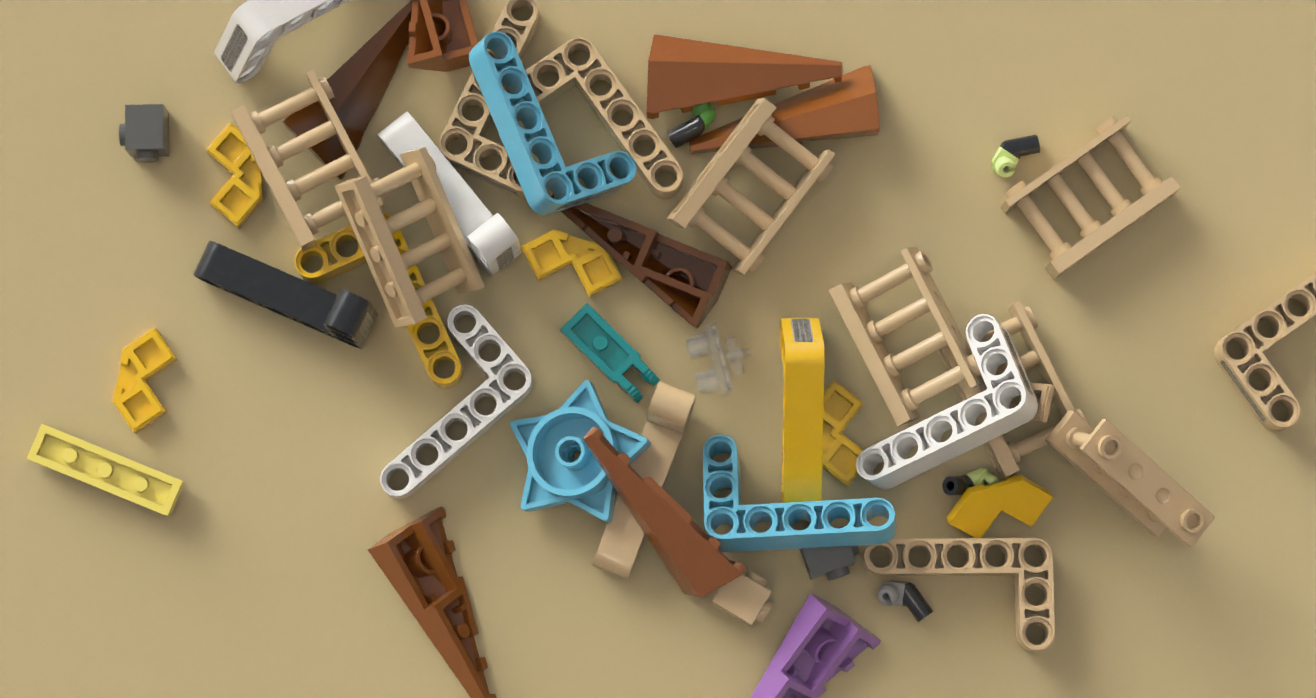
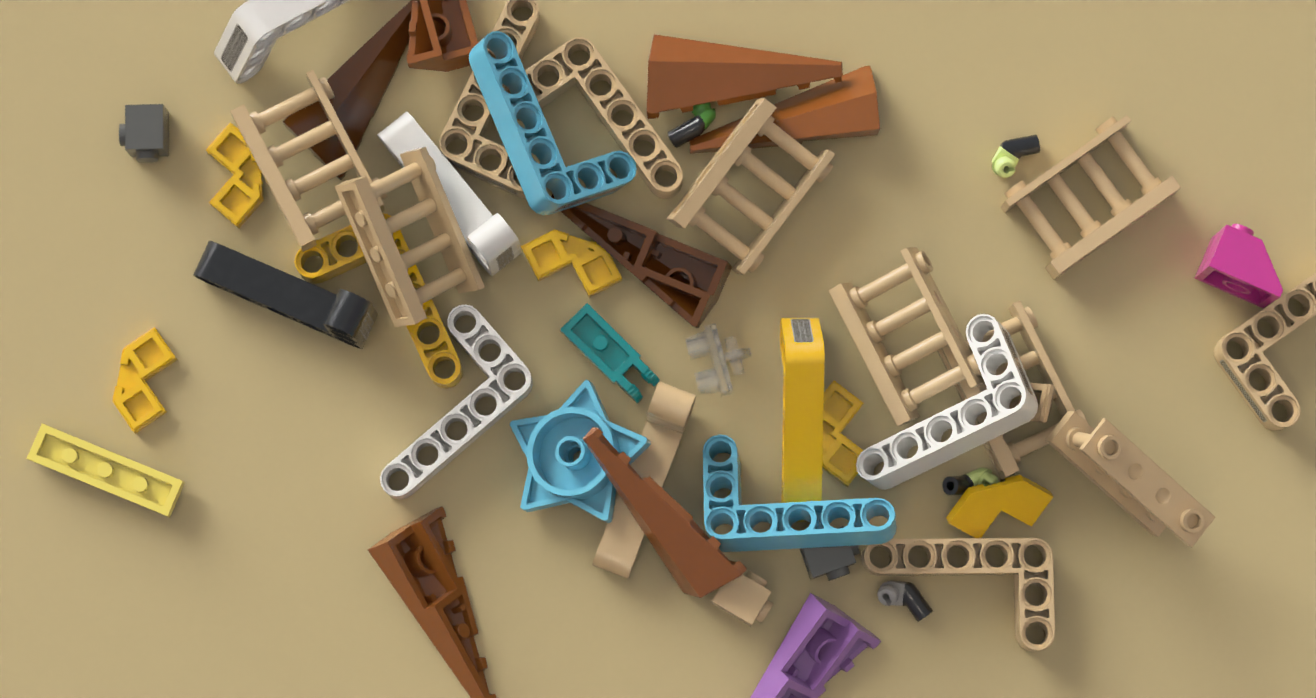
(1240, 266): none -> dark pink slope

